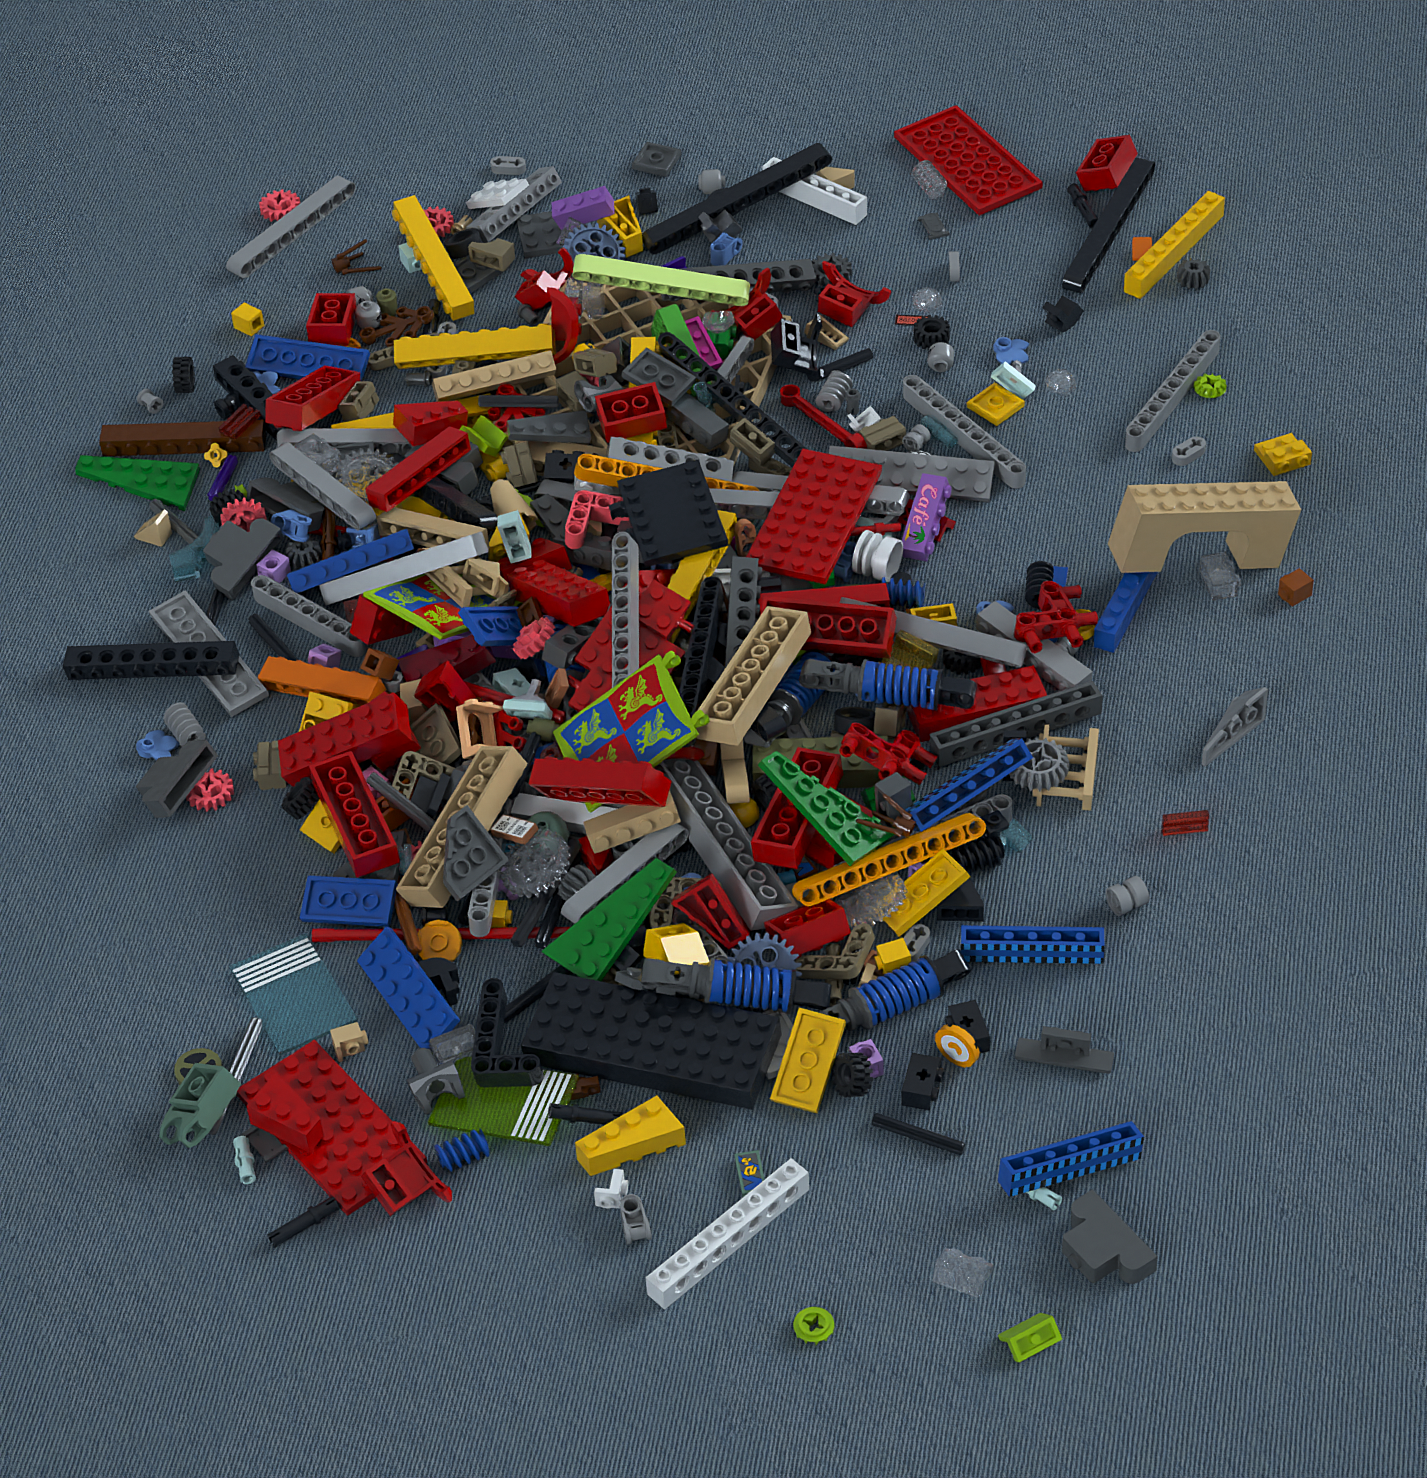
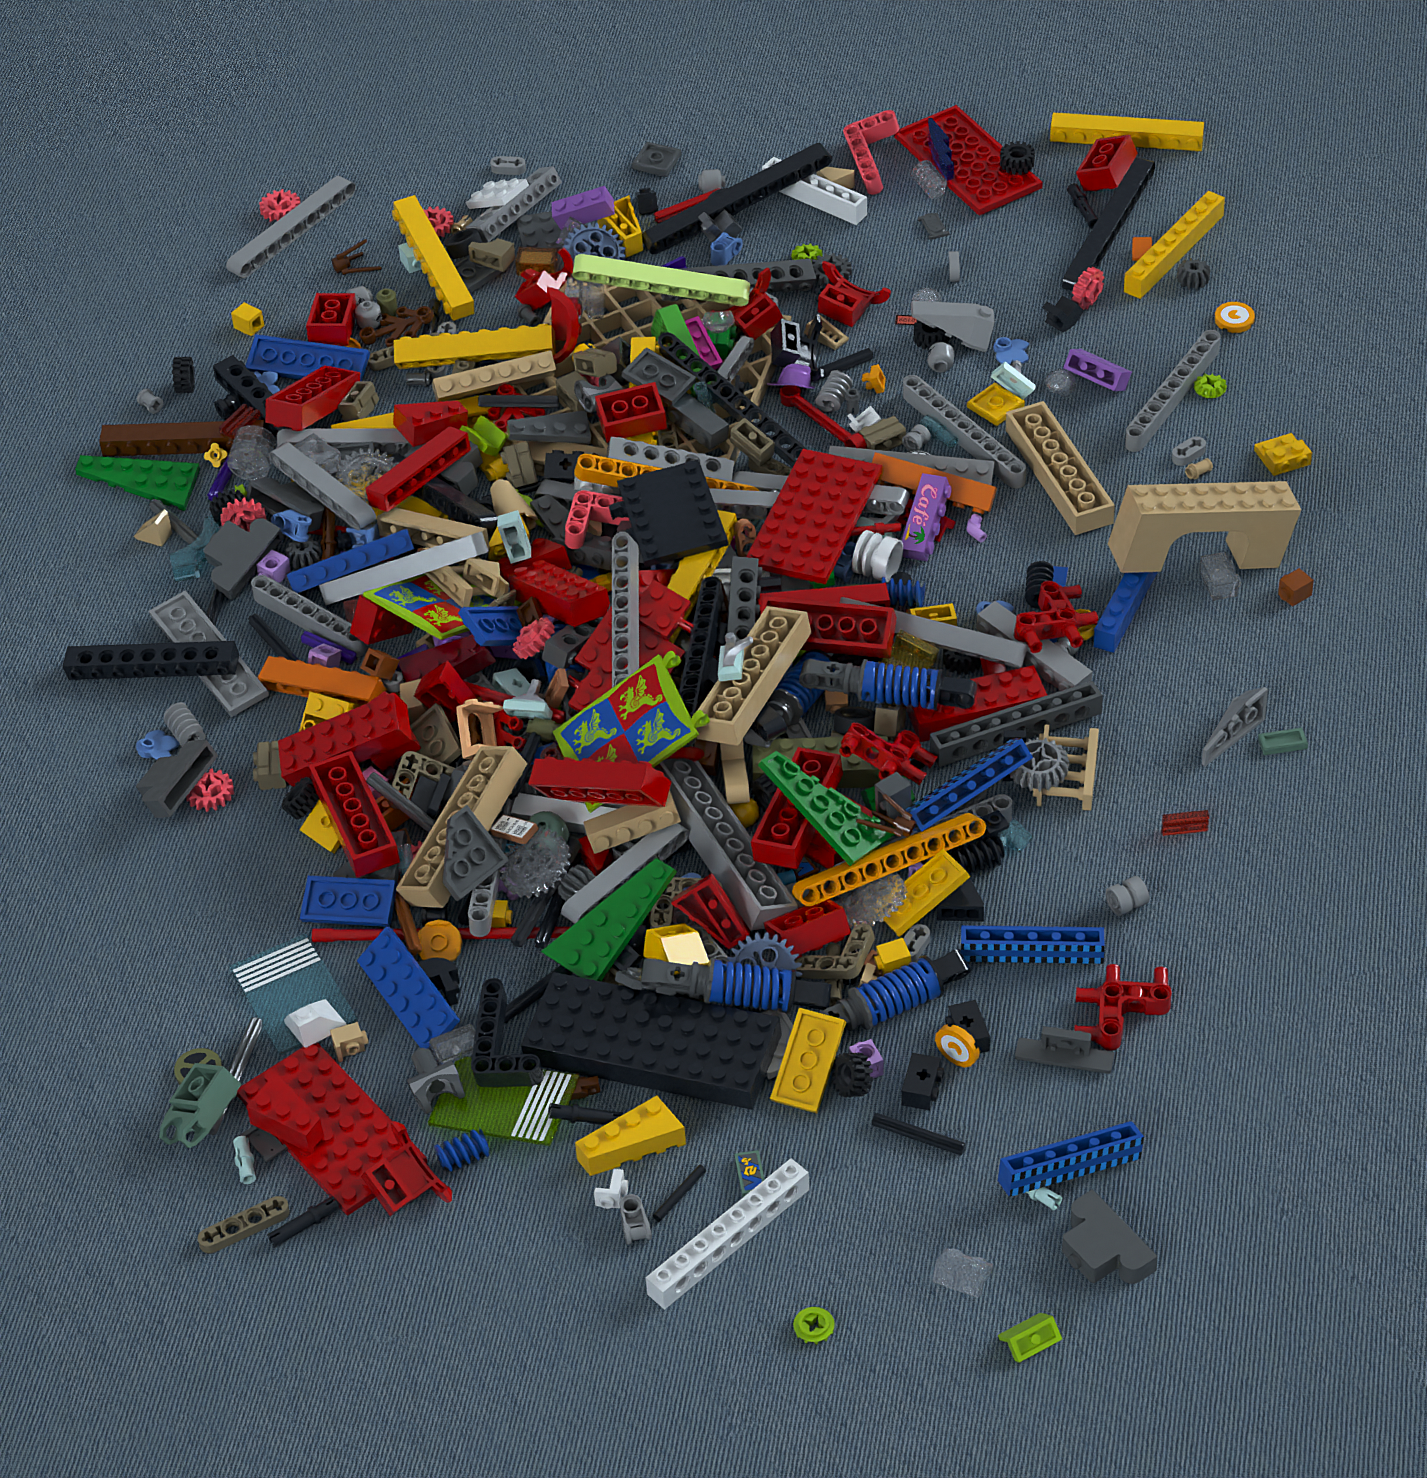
(245, 1227): none -> dark tan beam
(250, 452): none -> clear wheel
(313, 640): none -> dark purple axle
(313, 1022): none -> white slope
(536, 259): none -> clear orange brick
(671, 211): none -> red axle
(679, 1193): none -> black bar
(731, 657): none -> piece
(795, 375): none -> medium lavender piece
(799, 252): none -> lime gear
(835, 700): none -> medium nougat plate
(866, 132): none -> coral beam
(876, 379): none -> light orange tile
(908, 475): none -> orange brick
(940, 149): none -> clear blue slope
(963, 320): none -> light grey wedge
(973, 528): none -> lavender arm
(1017, 158): none -> black tyre
(1060, 468): none -> tan brick
(1088, 287): none -> coral gear
(1097, 369): none -> medium lavender brick
(1120, 997): none -> red pin
(1143, 131): none -> yellow brick
(1194, 470): none -> tan pin
(1234, 316): none -> light orange tile
(1282, 741): none -> sand green tile

